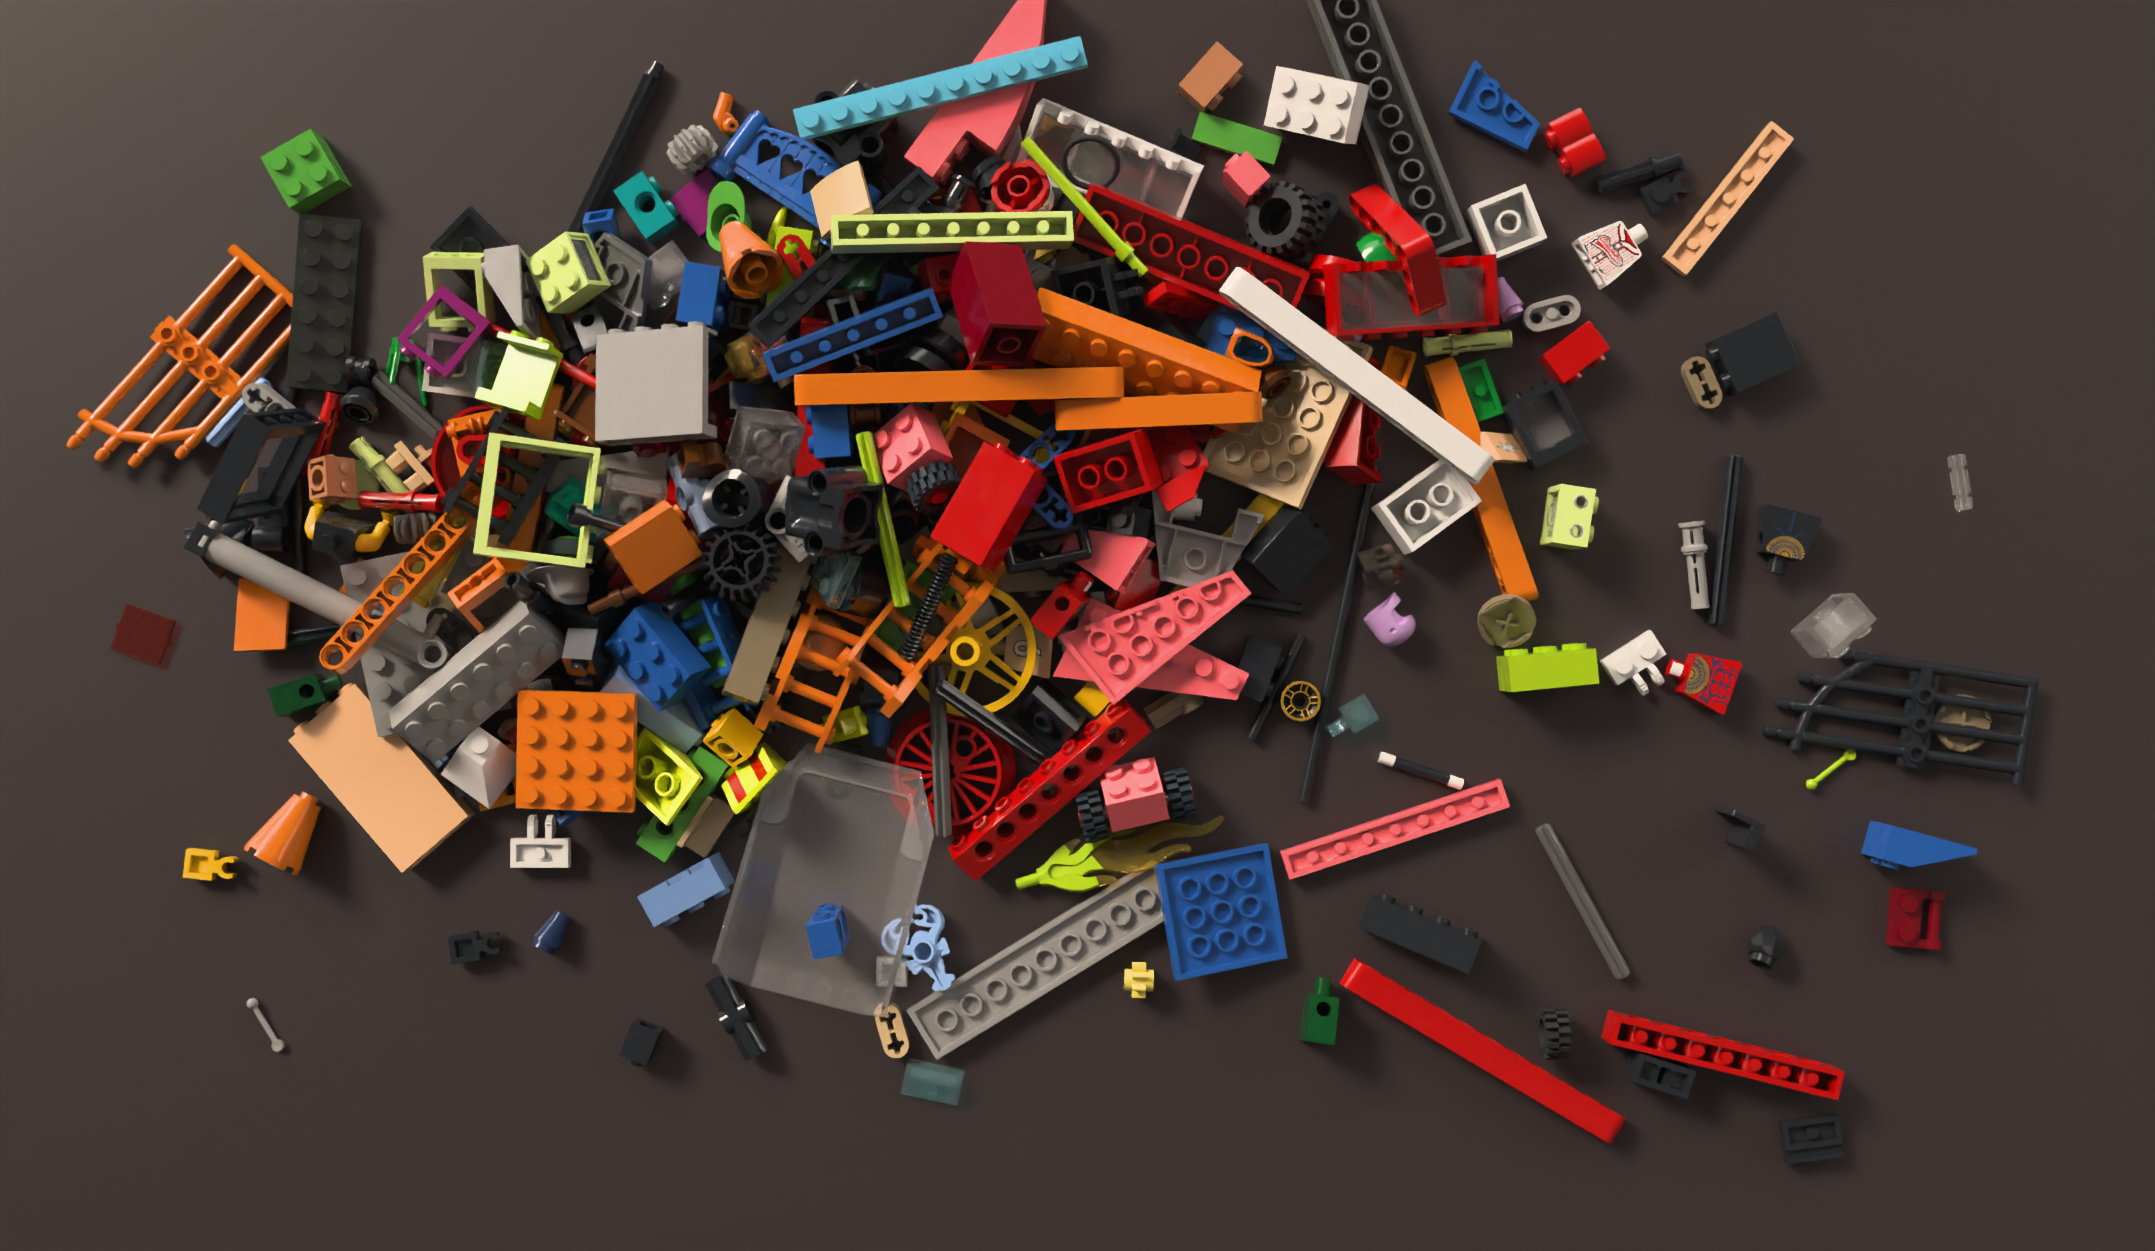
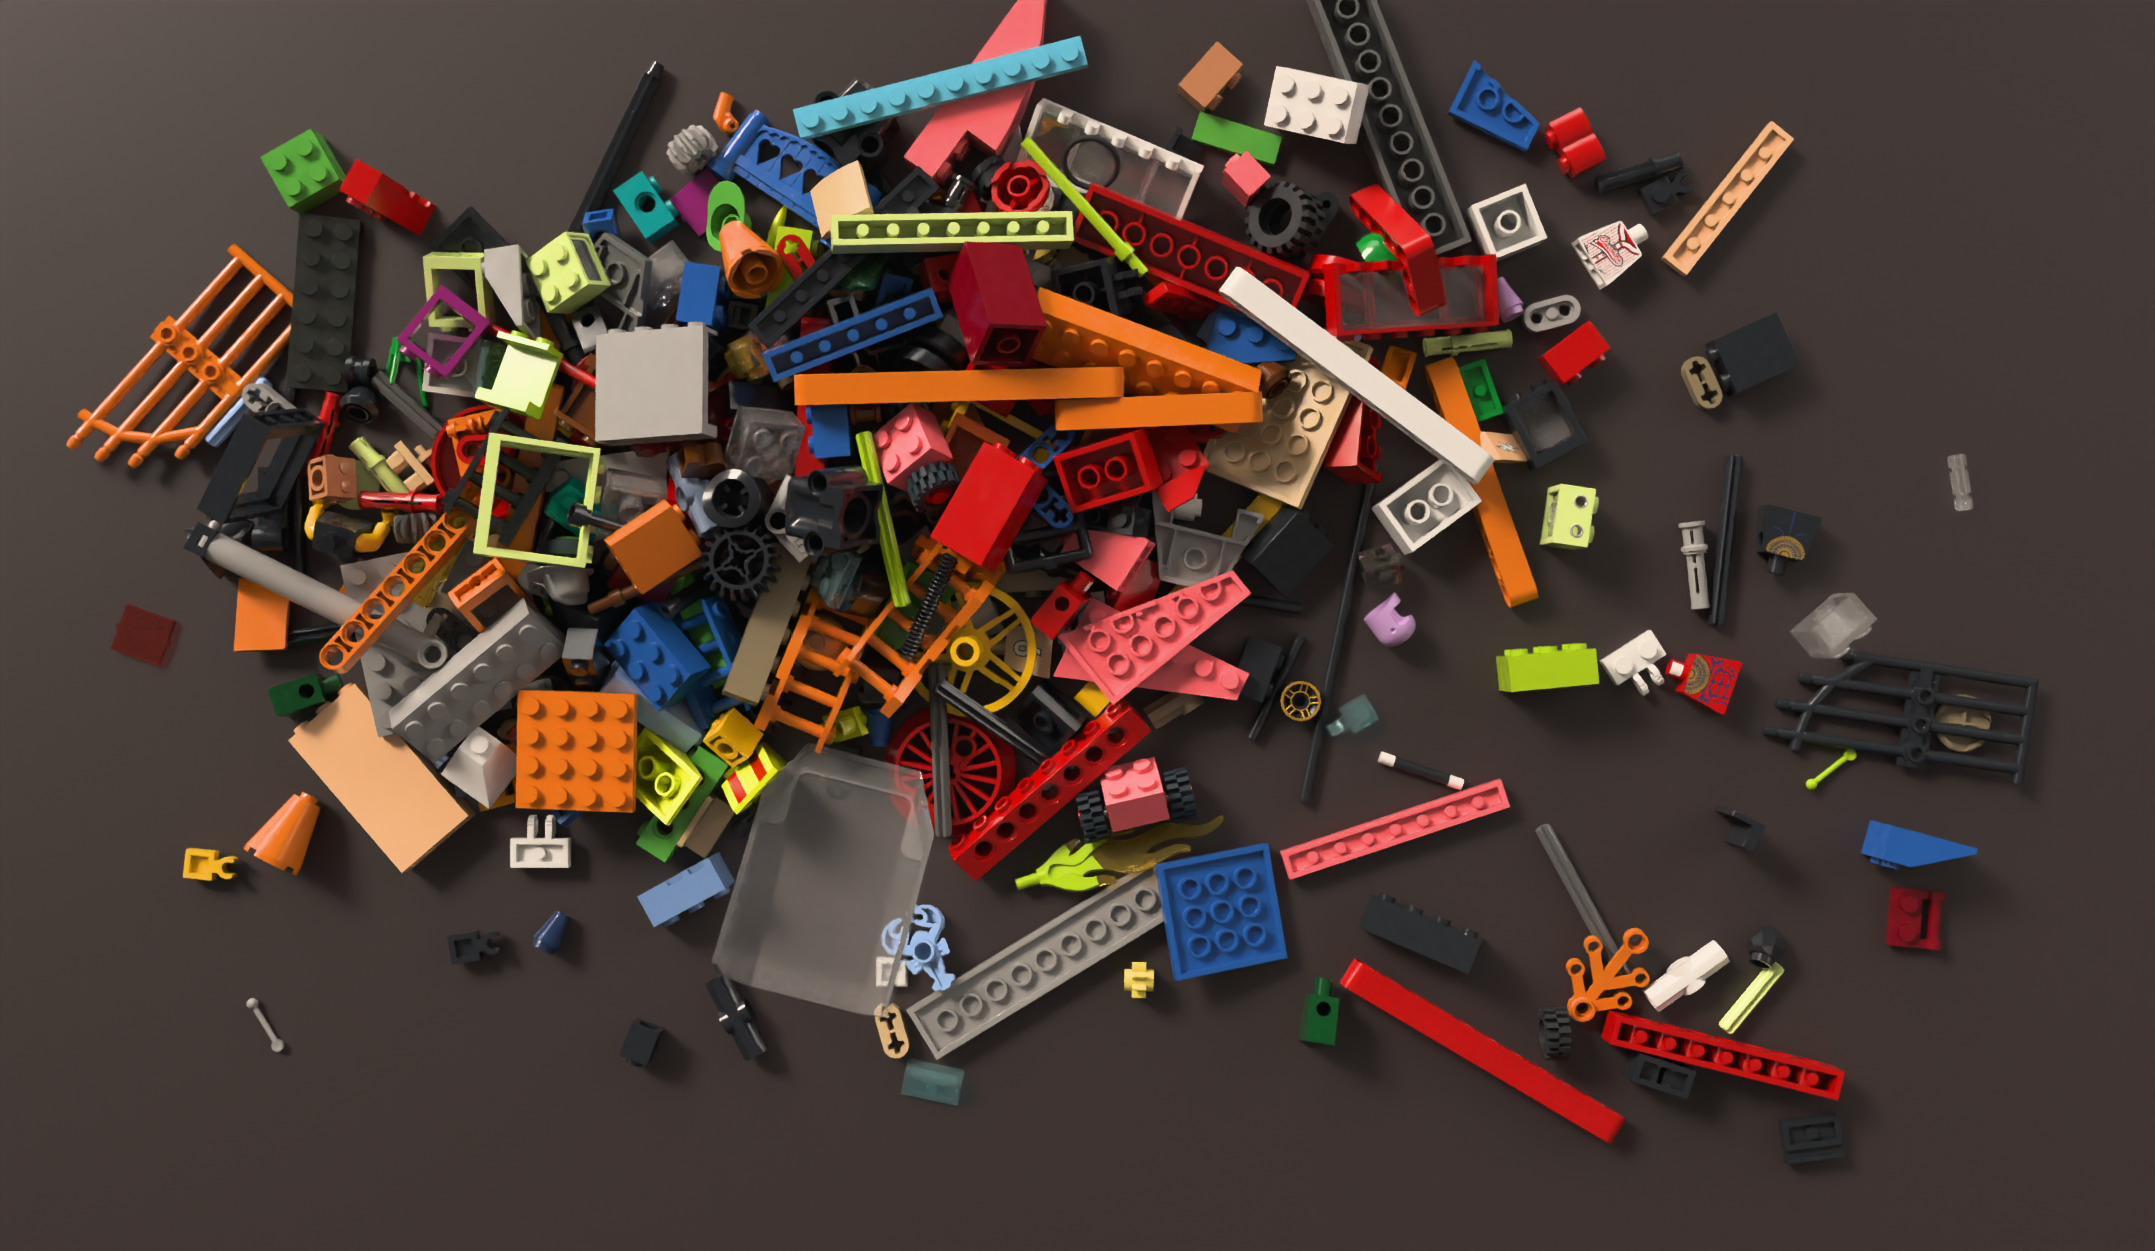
(386, 198): none -> red wedge
(529, 592): black pin -> none
(828, 931): blue brick -> none
(1250, 349): rock -> none
(1506, 620): dark tan tile -> none
(1605, 978): none -> orange plant
(1686, 975): none -> white piece
(1750, 998): none -> yellowish green axle

